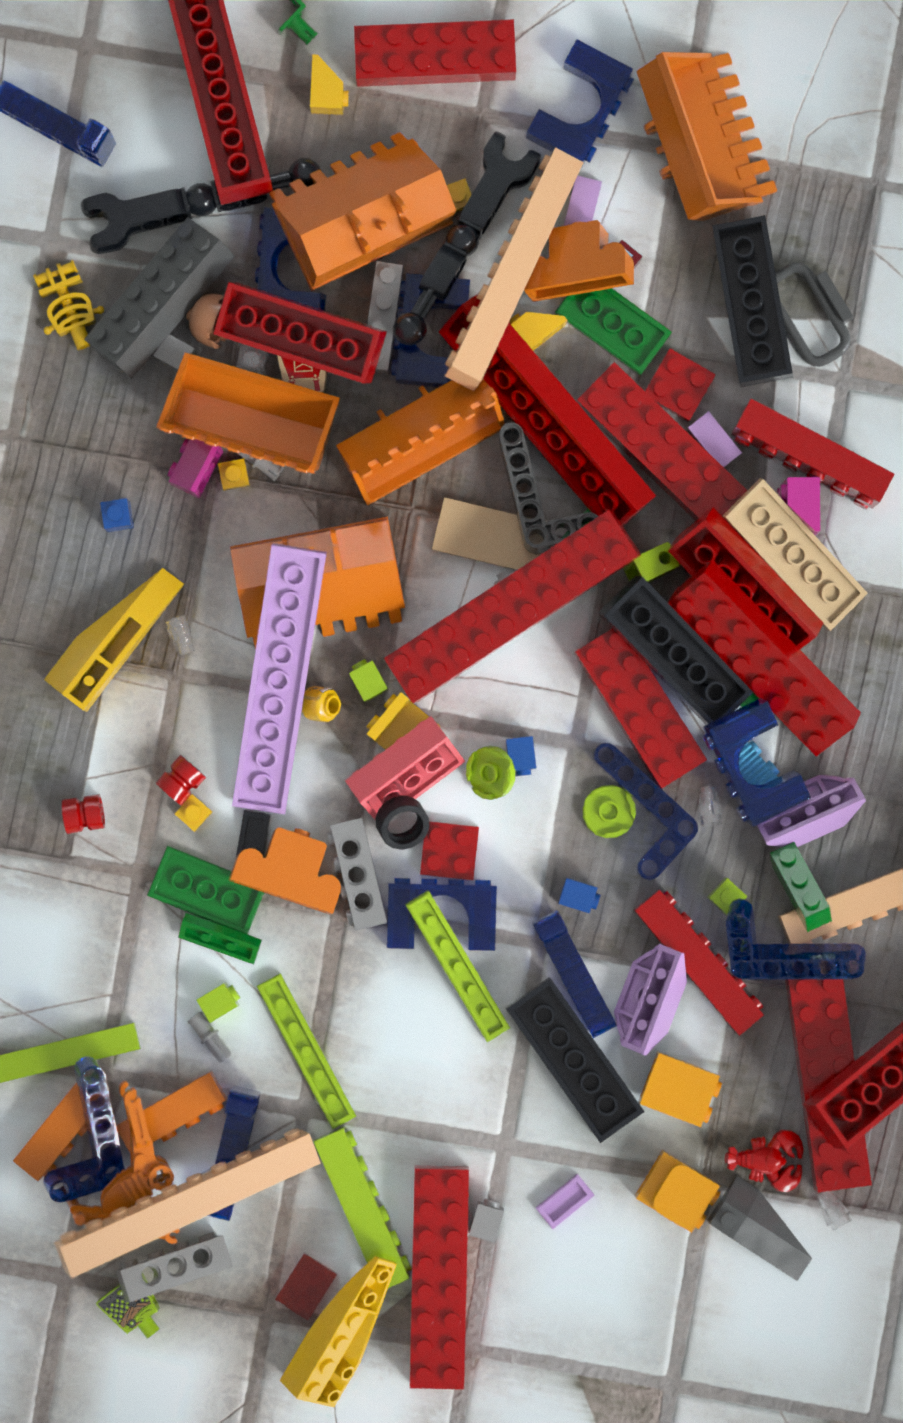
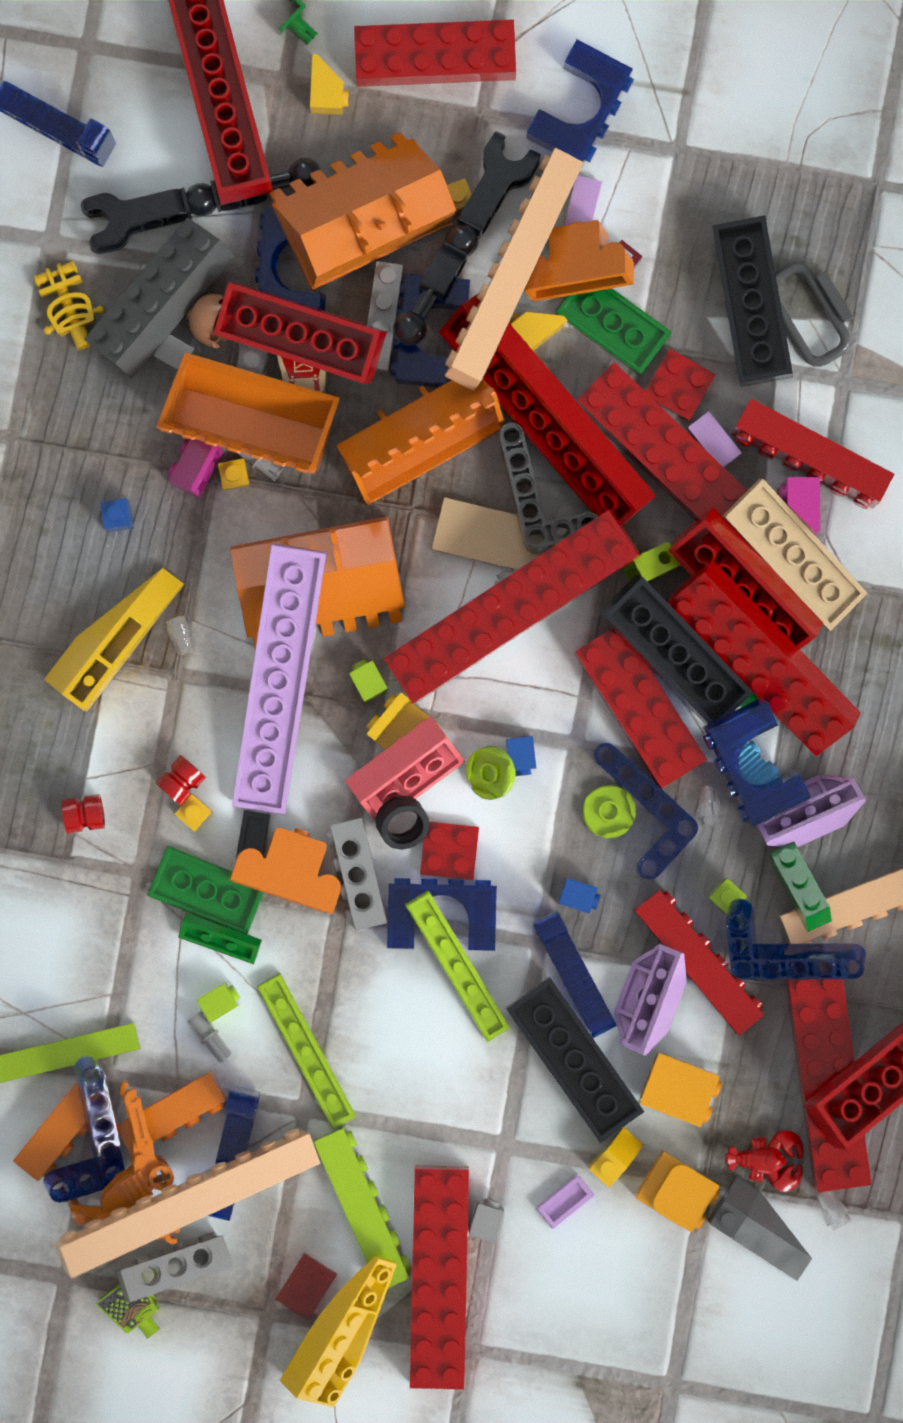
(320, 704): yellow head -> none
(615, 1157): none -> yellow slope
(702, 134): orange piece -> none

